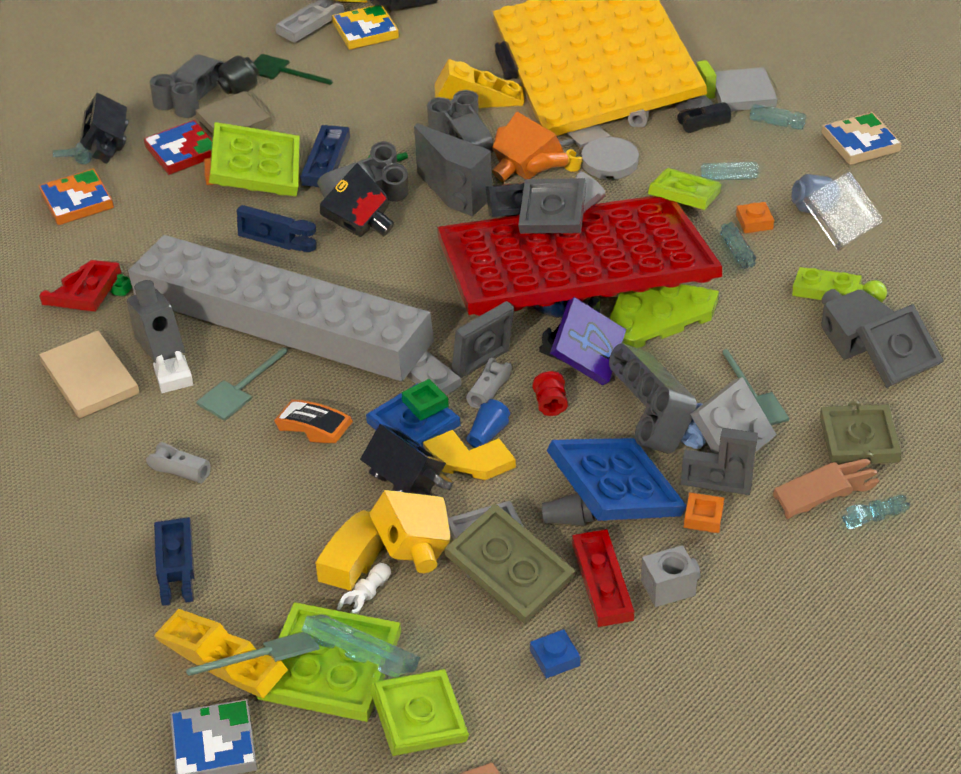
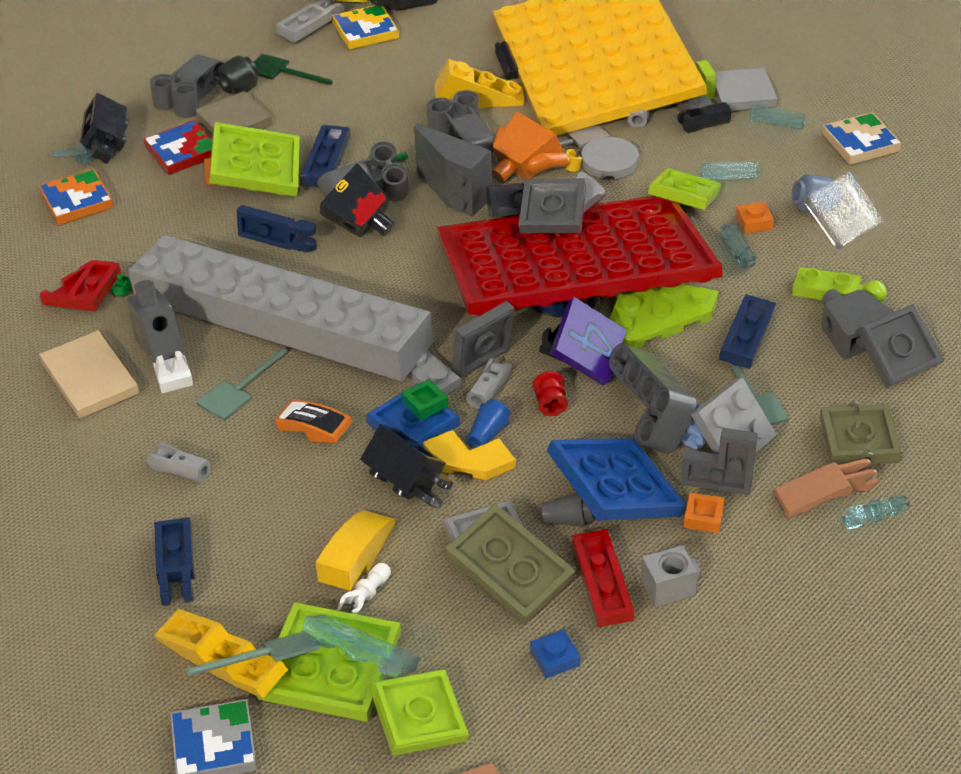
(412, 527): yellow torso -> none
(747, 331): none -> dark blue plate

